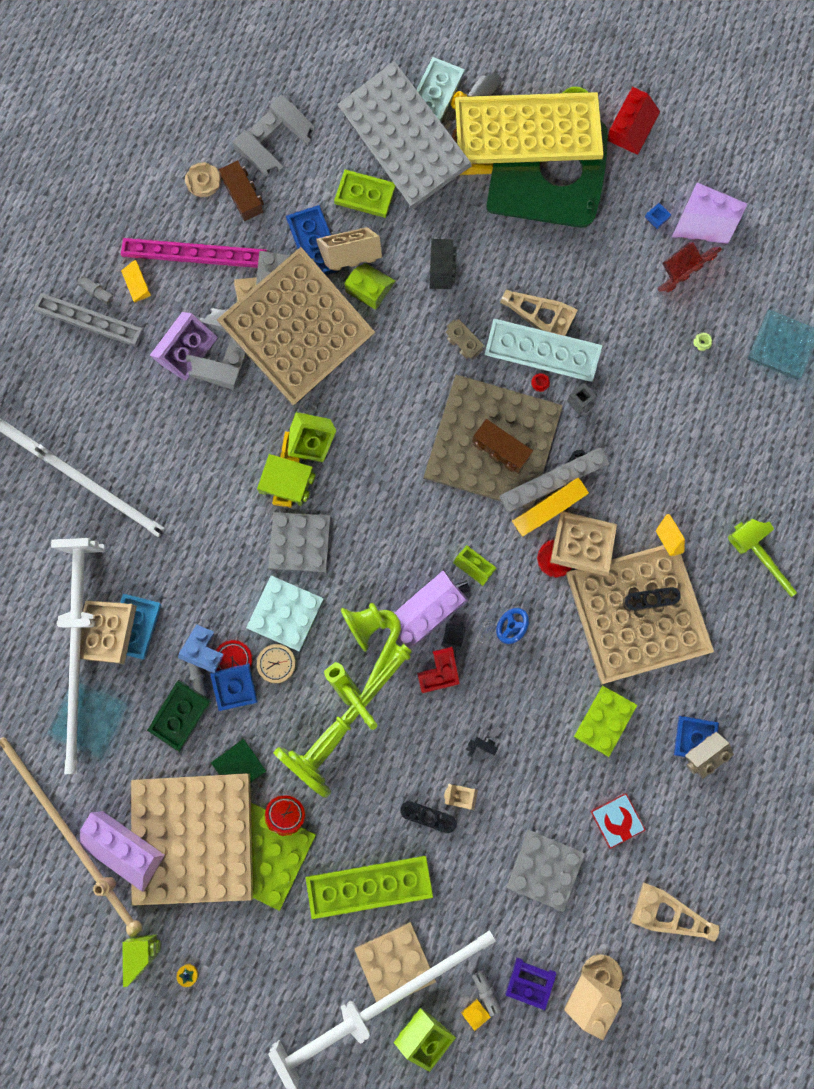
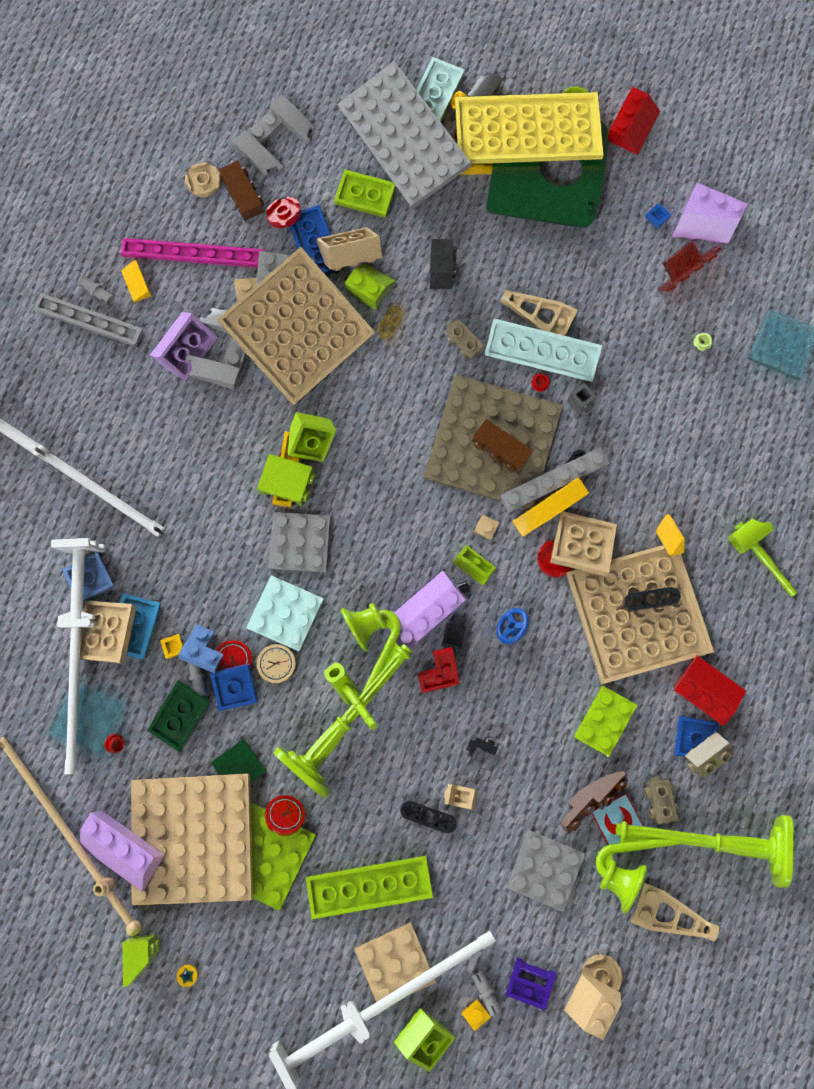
(95, 577): none -> medium blue plate
(114, 743): none -> red plate
(172, 646): none -> yellow plate
(283, 212): none -> red tile
(387, 320): none -> clear yellow beam
(486, 527): none -> tan plate
(598, 793): none -> slope
(627, 883): none -> lime piece
(661, 800): none -> dark tan brick
(710, 690): none -> red slope

